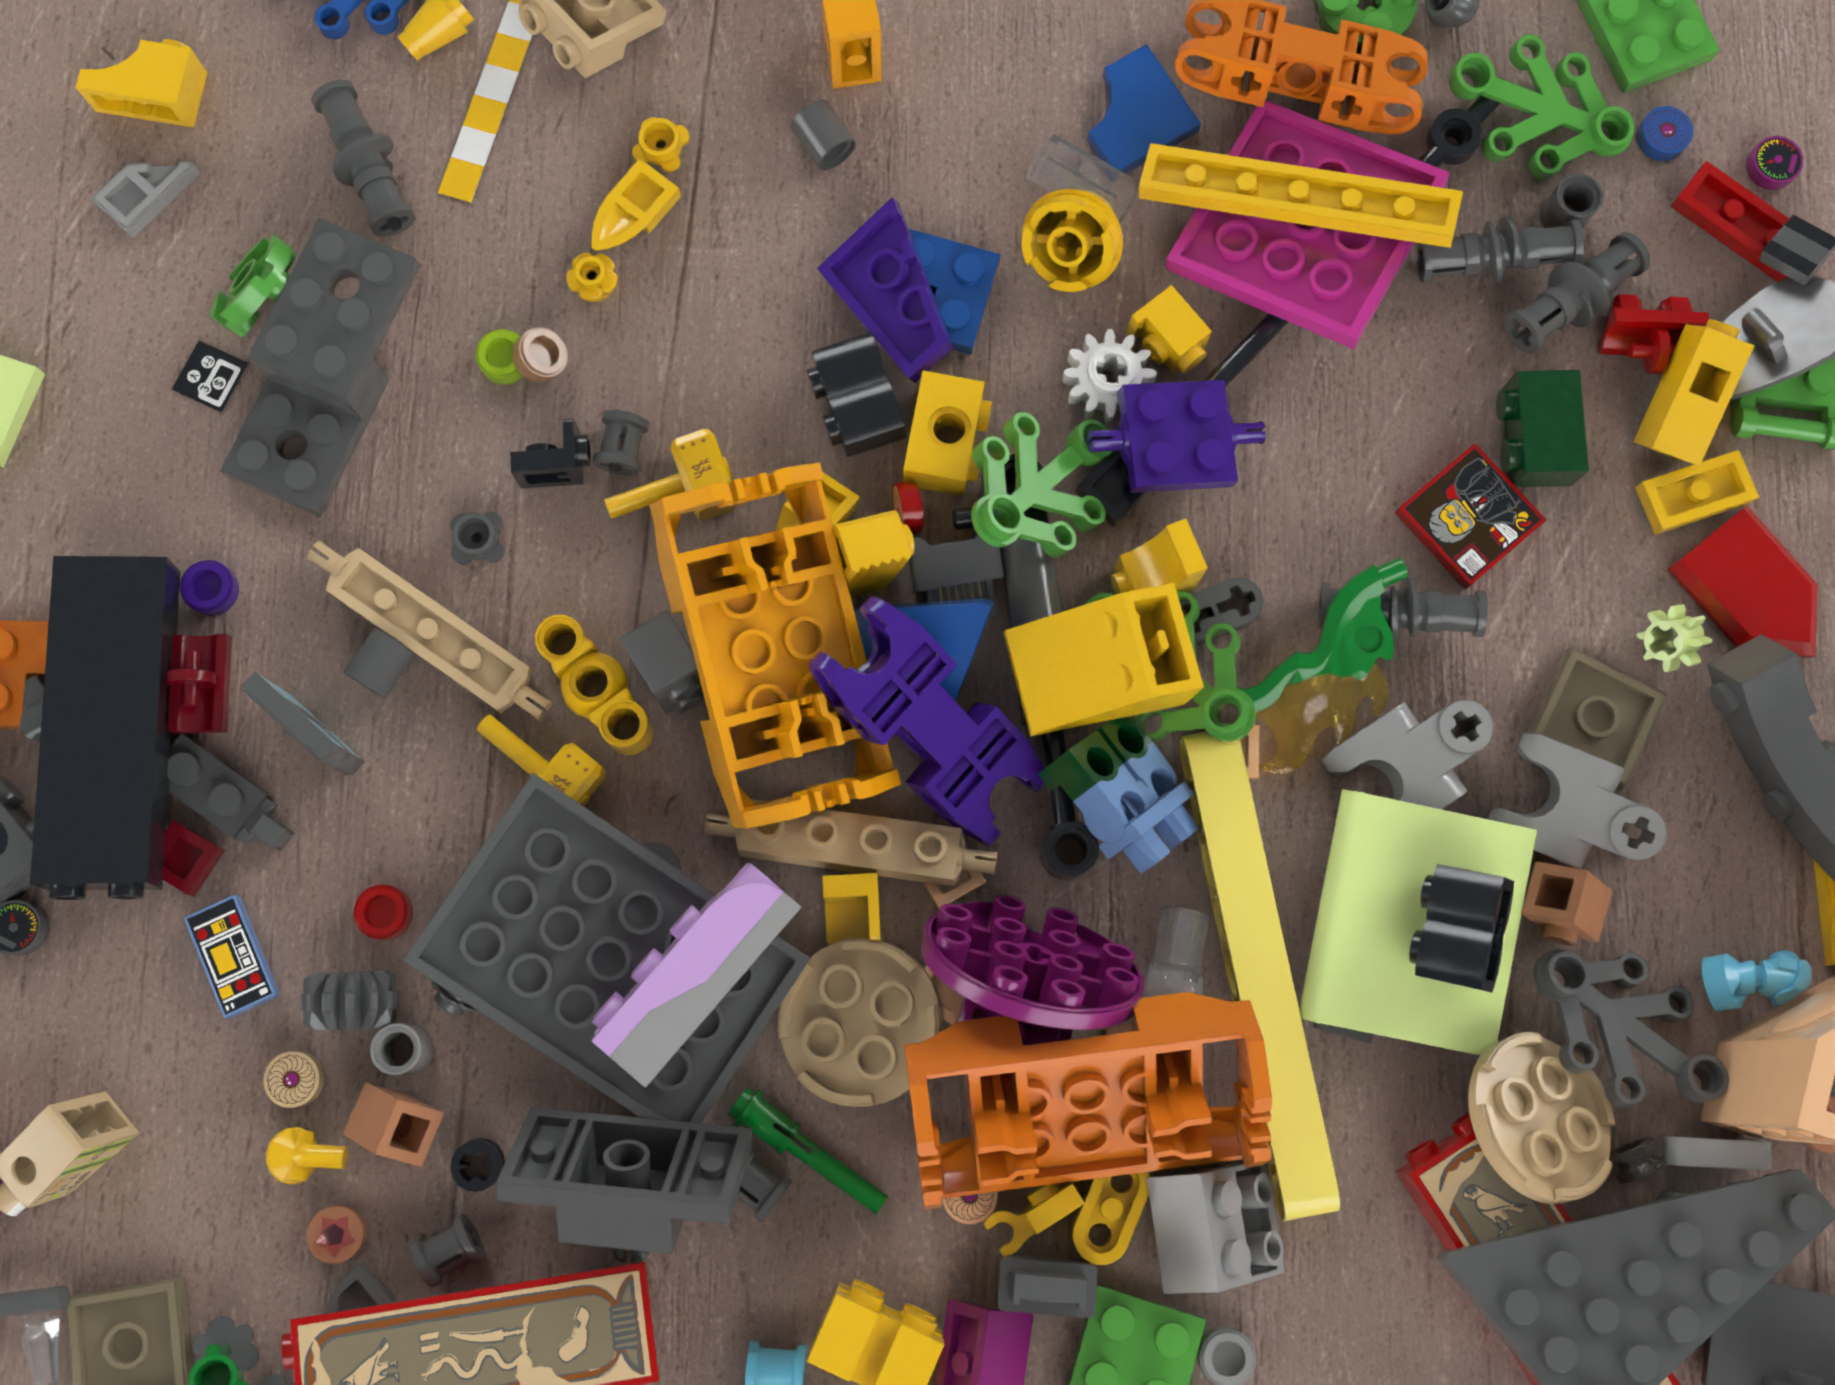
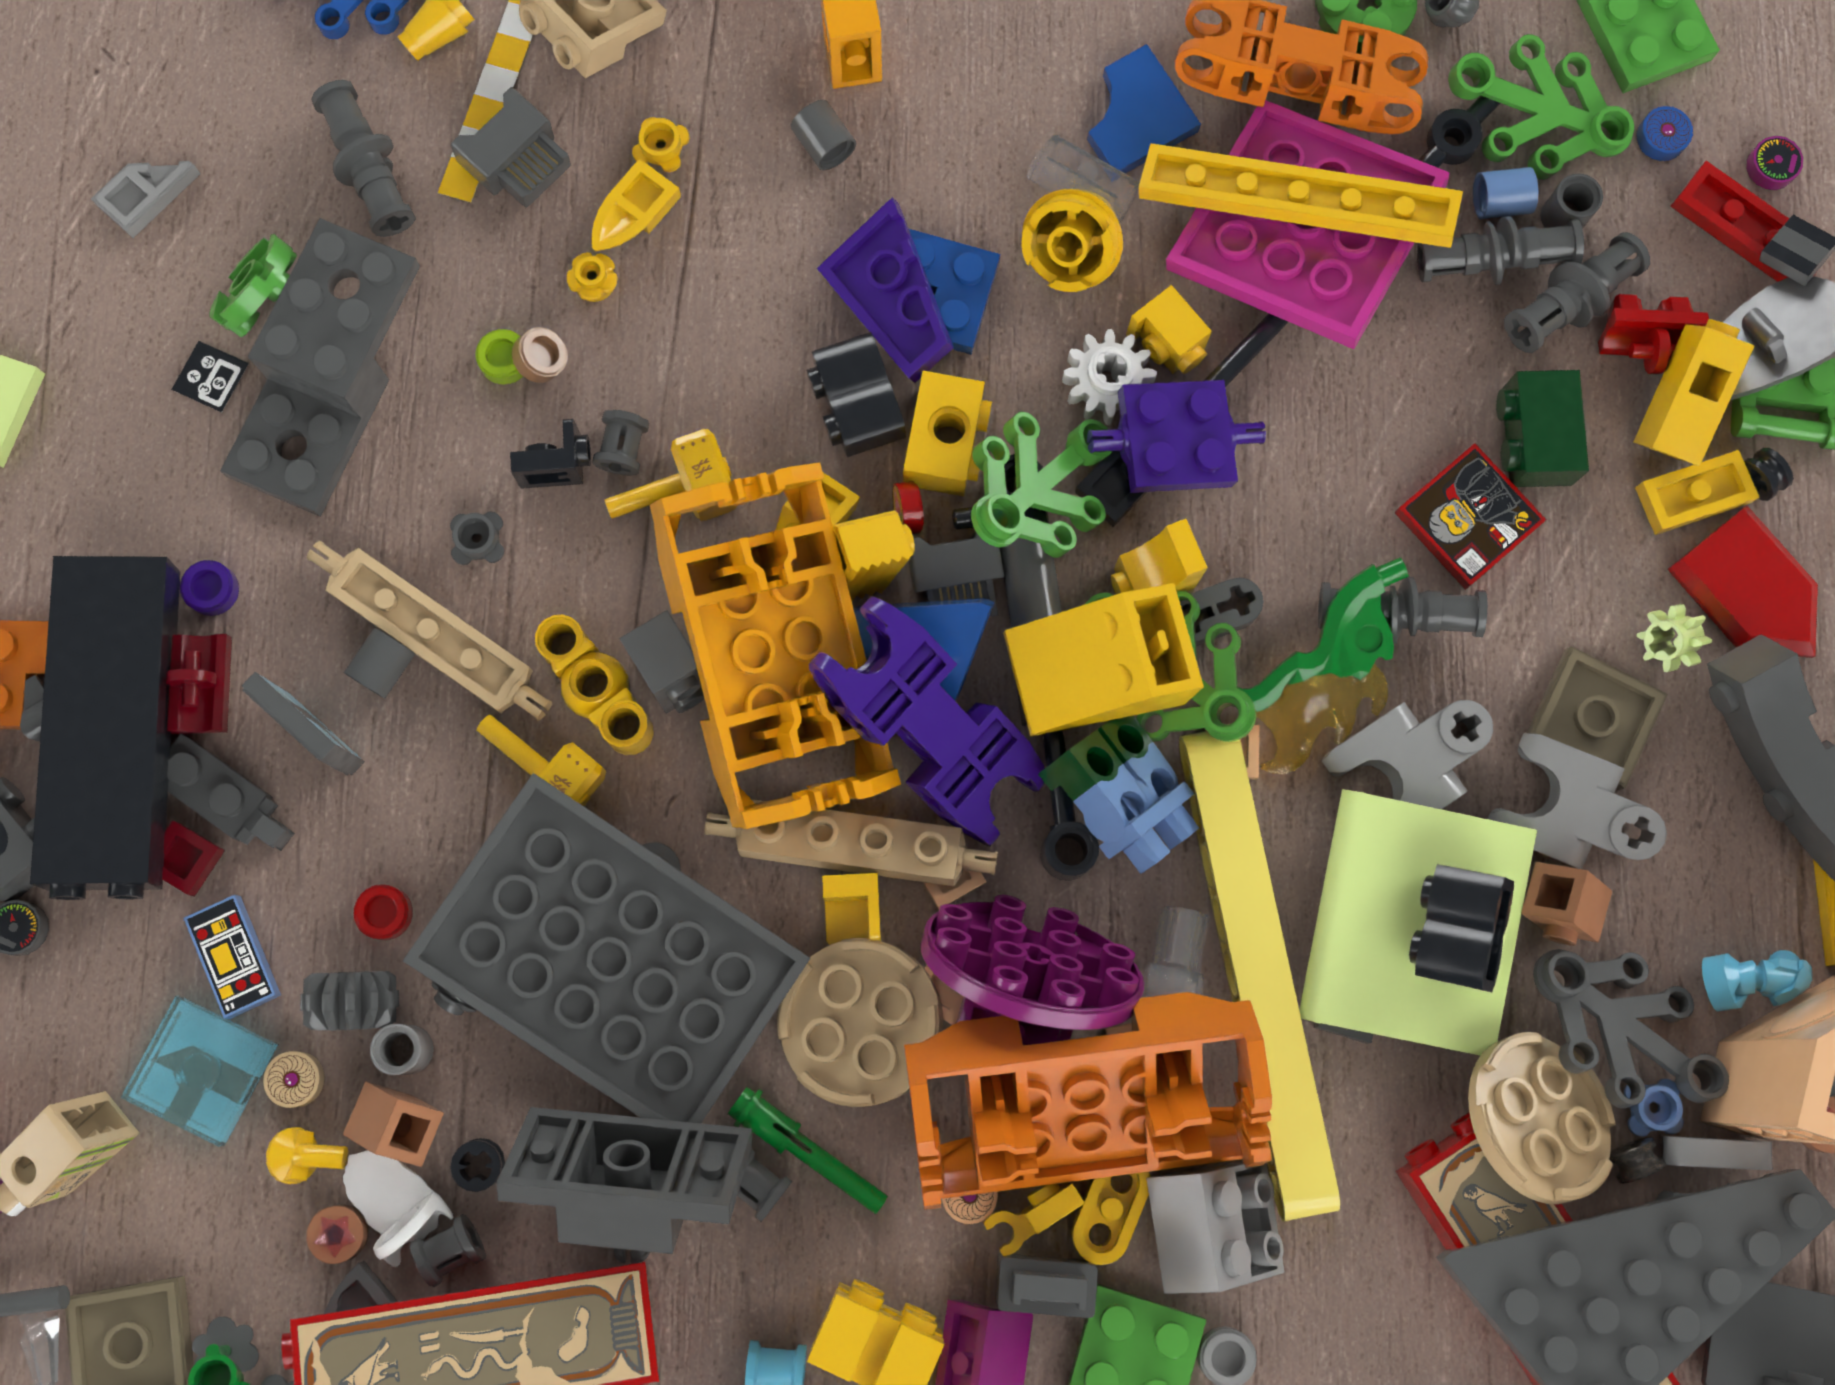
(153, 84): yellow arch -> none
(199, 1071): none -> clear light blue tile
(392, 1202): none -> white piece
(513, 151): none -> dark grey piece
(692, 974): piece -> none
(1505, 193): none -> medium blue beam
(1669, 1112): none -> medium blue plate
(1769, 473): none -> black bush

